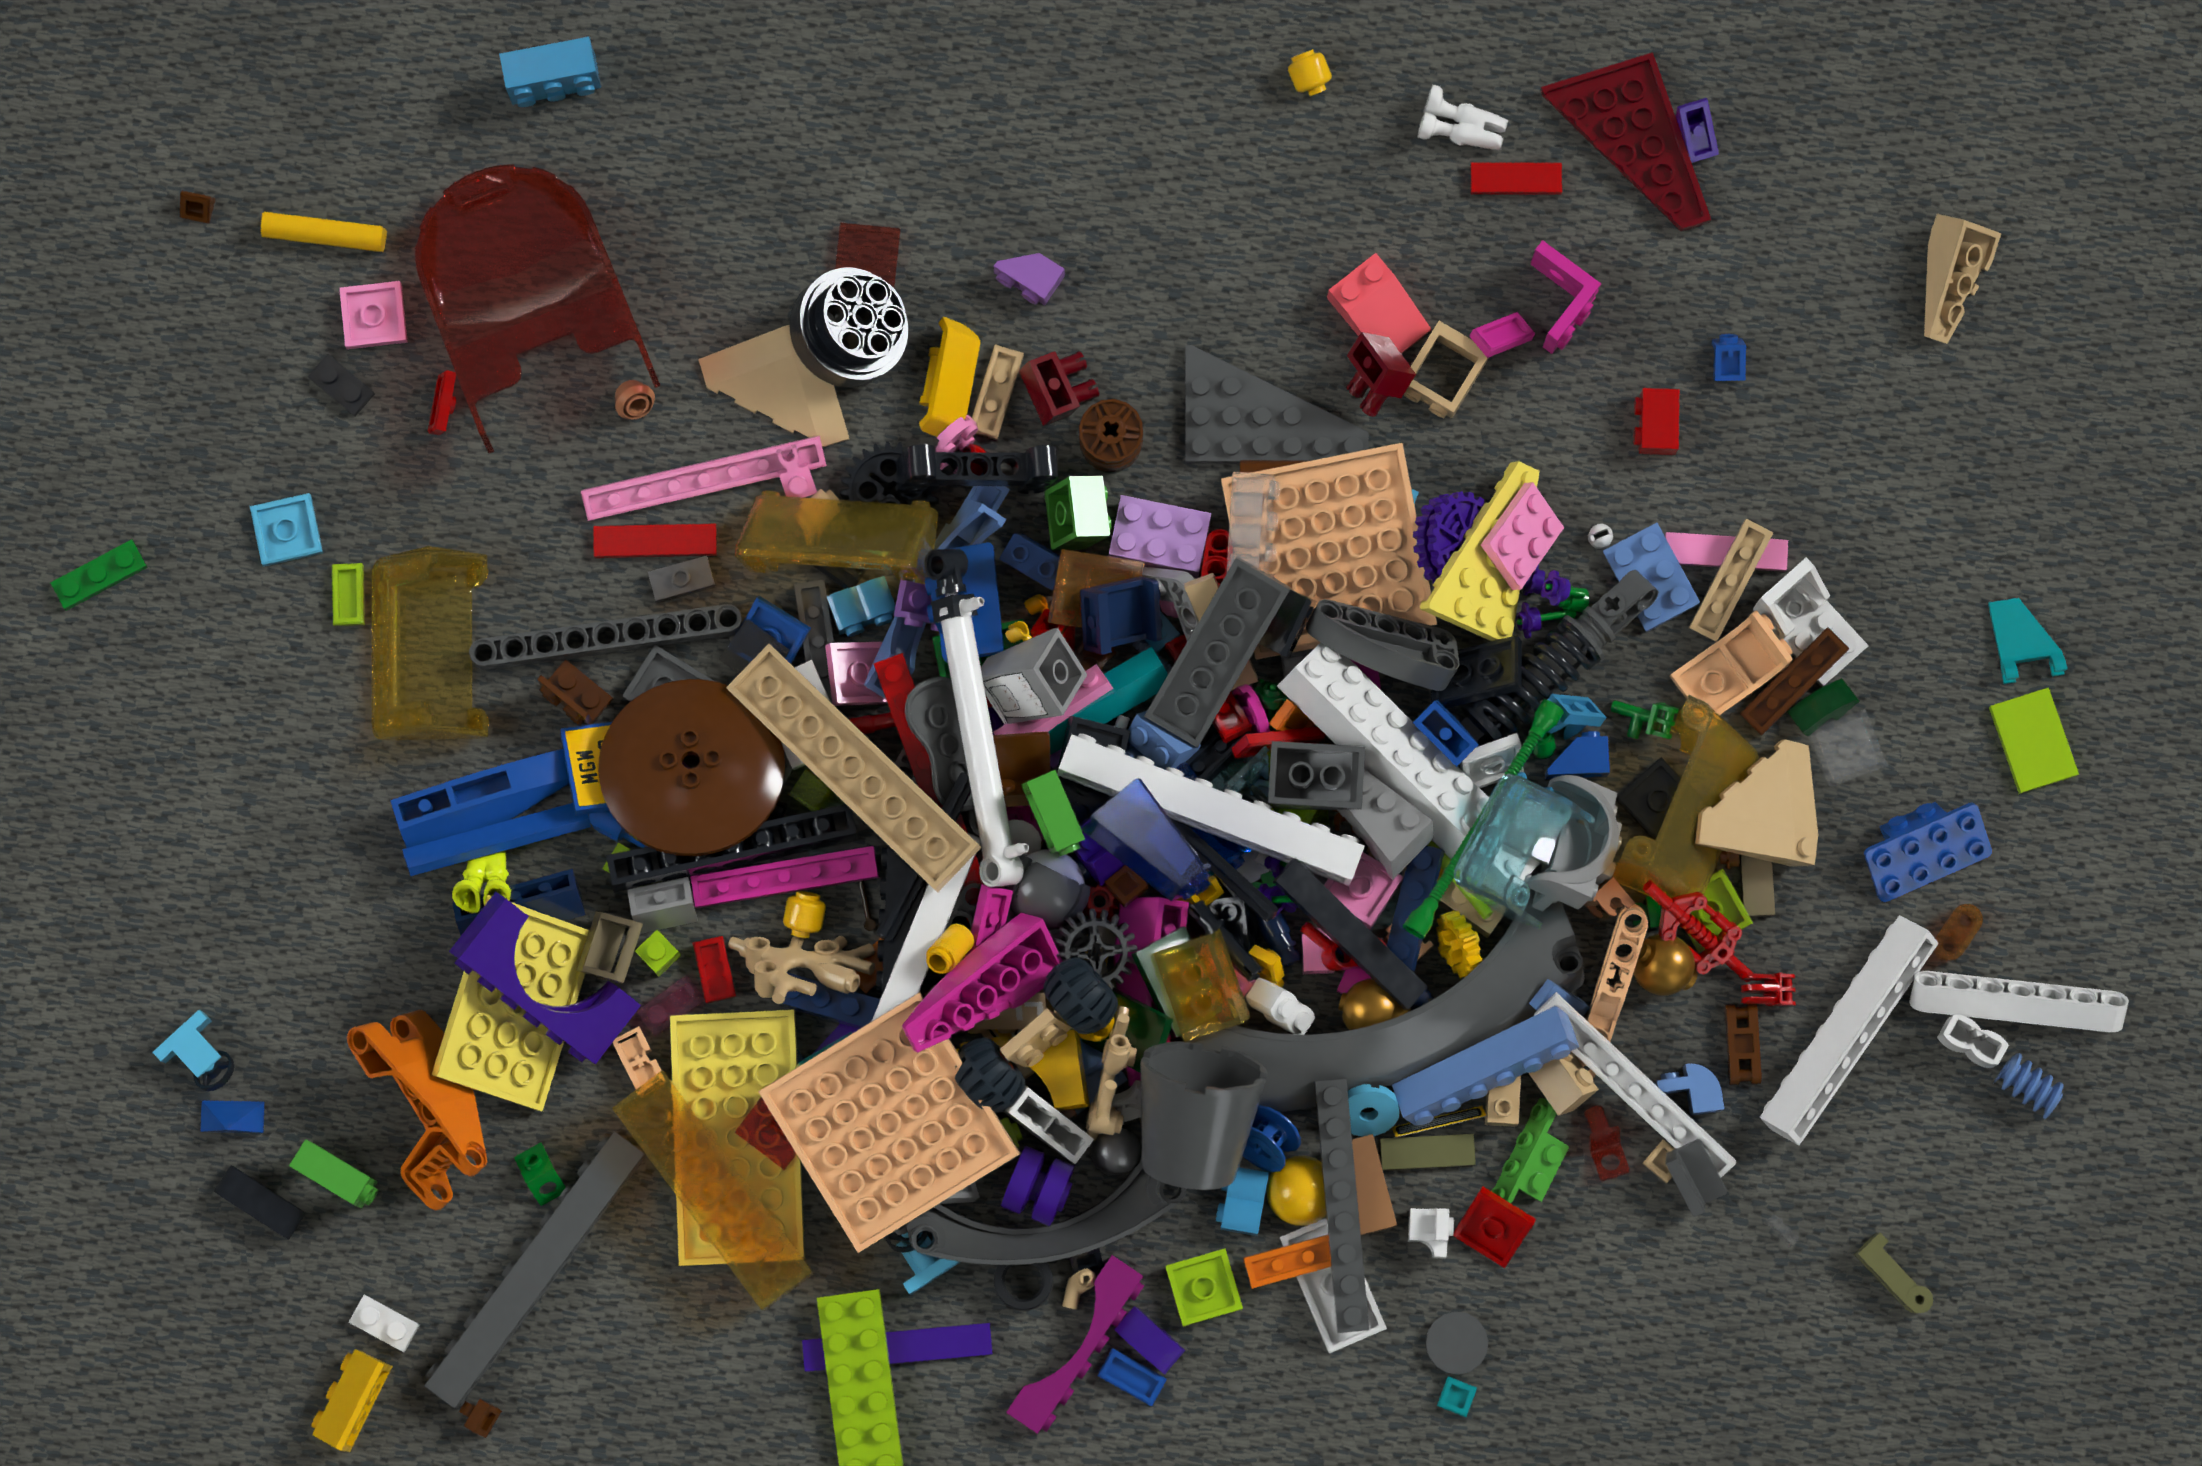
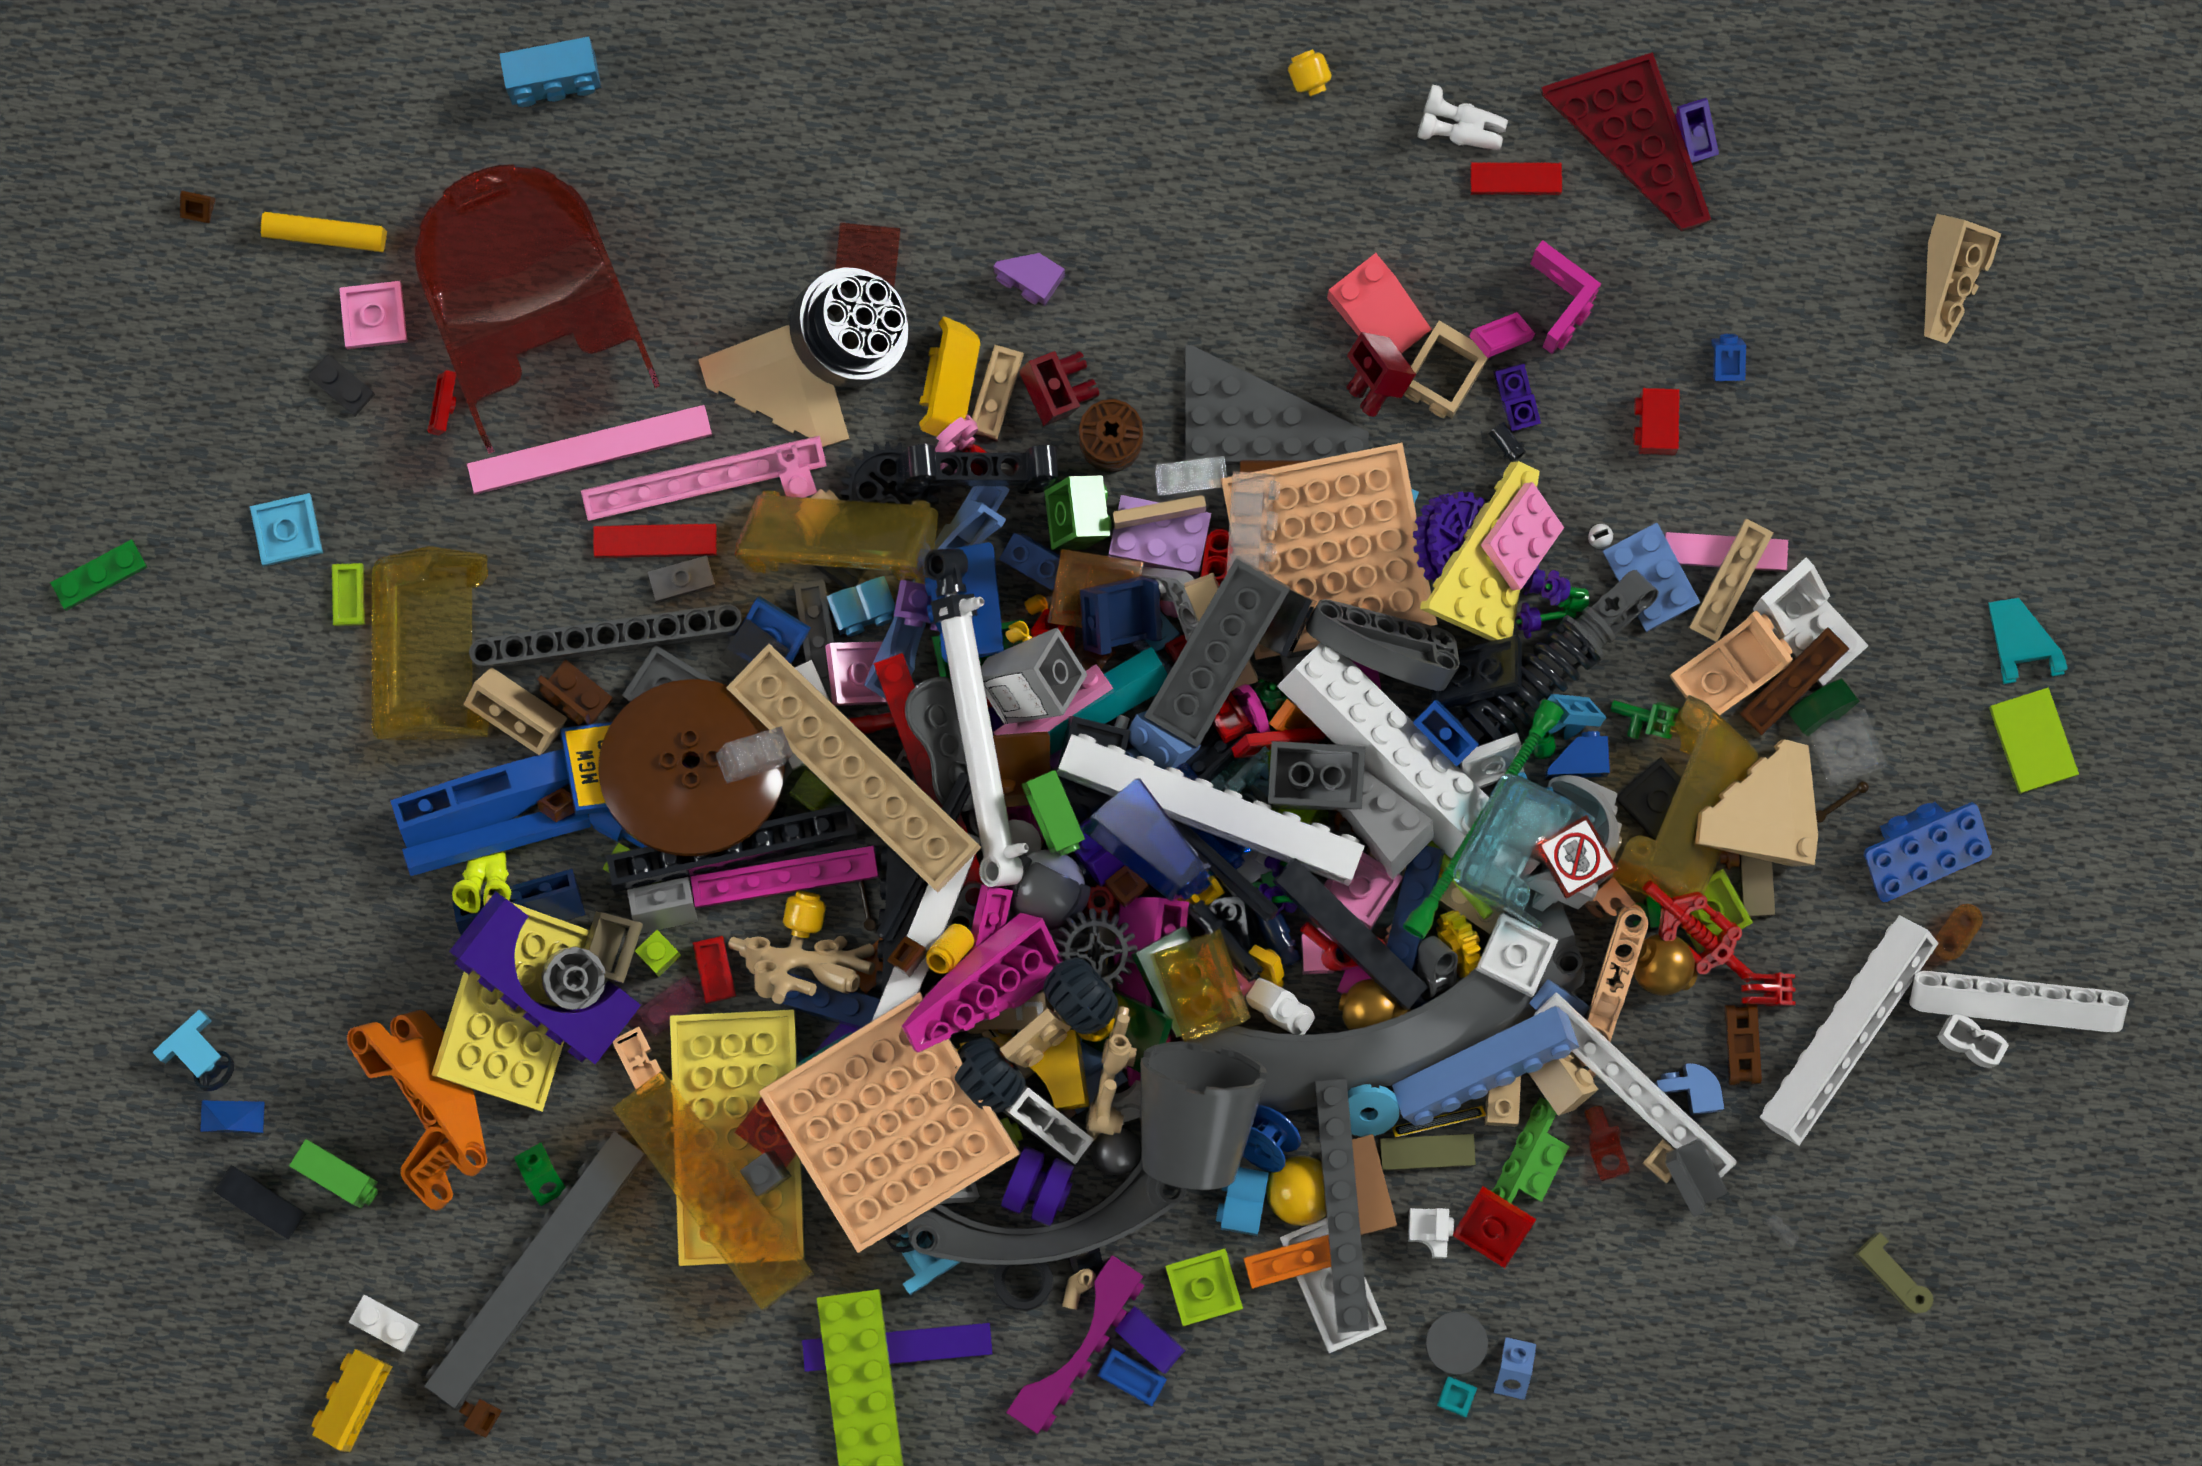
(515, 711): none -> tan brick
(557, 805): none -> reddish brown tile
(573, 978): none -> light grey cylinder
(589, 449): none -> bright pink tile
(634, 399): nougat cone -> none
(754, 754): none -> clear brick
(765, 1173): none -> dark grey brick
(907, 956): none -> reddish brown slope
(1159, 512): none -> tan tile
(1190, 475): none -> clear brick
(1436, 966): none -> dark grey piece
(1507, 442): none -> black pin
(1515, 1365): none -> medium blue bracket
(1516, 955): none -> white tile
(1517, 397): none -> dark purple slope
(1576, 856): none -> piece
(1862, 787): none -> dark brown hinge
(2030, 1084): medium blue piece -> none

